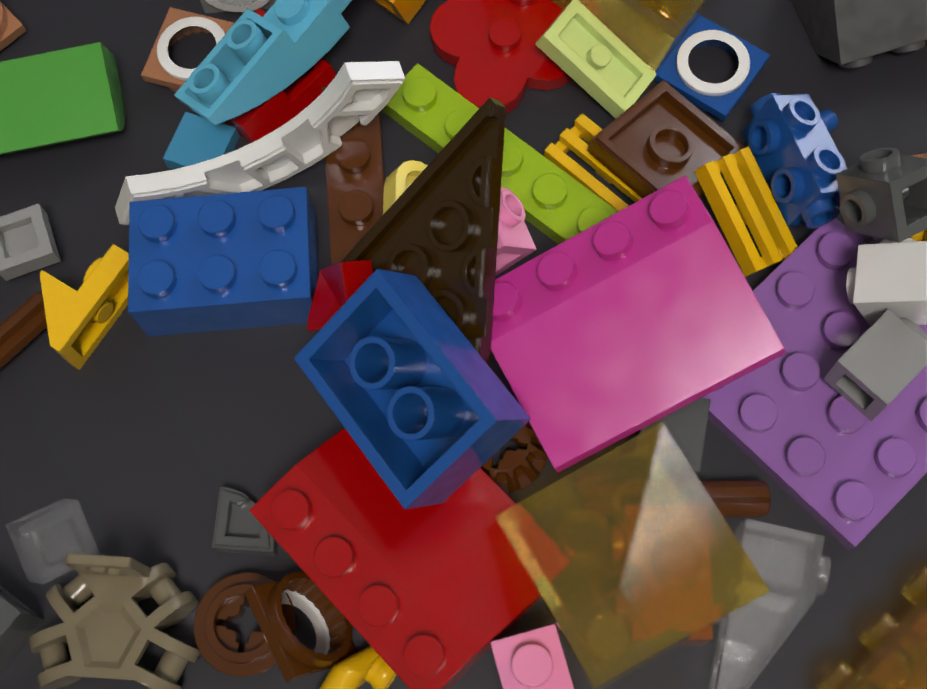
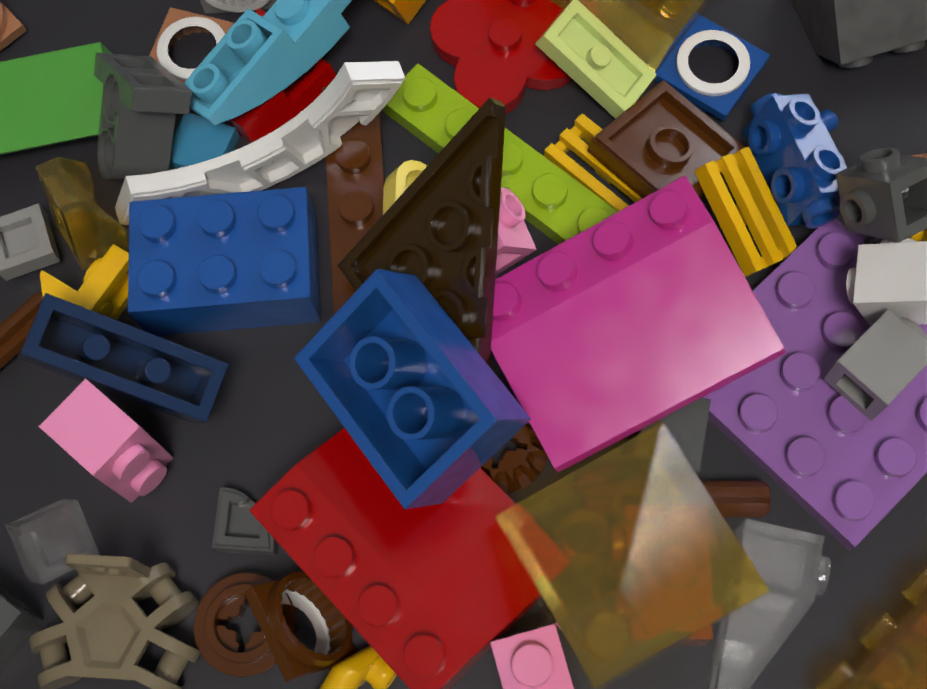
(76, 211): none -> clear yellow slope
(107, 442): none -> bright pink brick
(123, 360): none -> dark blue brick
(136, 114): none -> dark grey tile
(334, 288): red slope -> none

